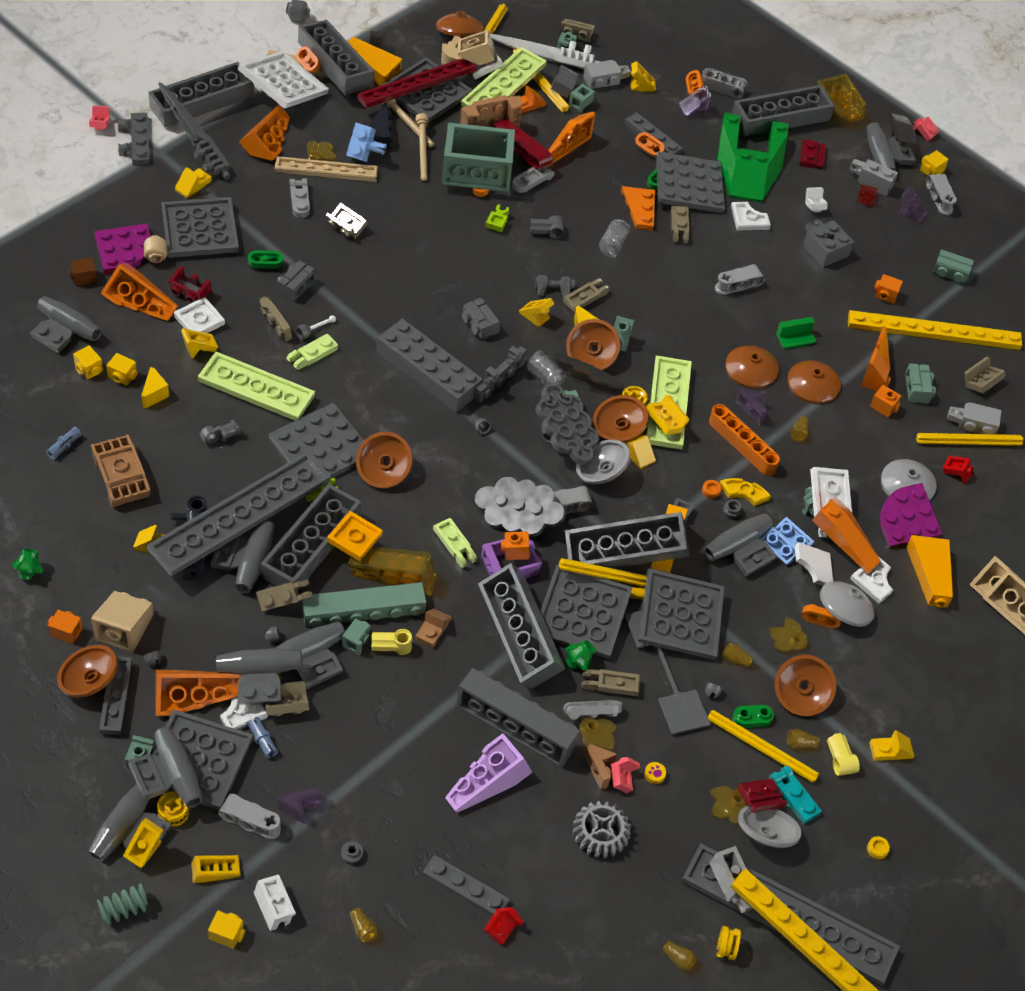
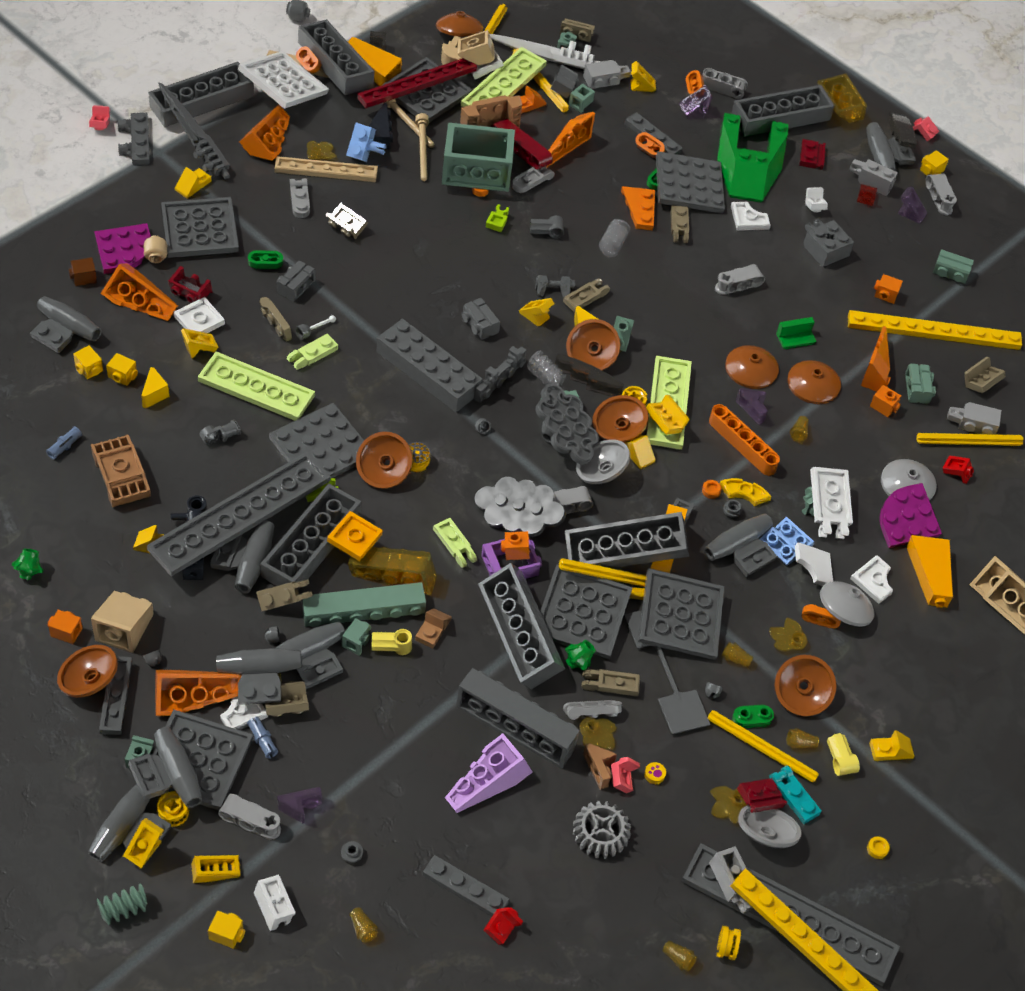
(421, 456): none -> yellow wheel
(841, 526): orange wedge -> none

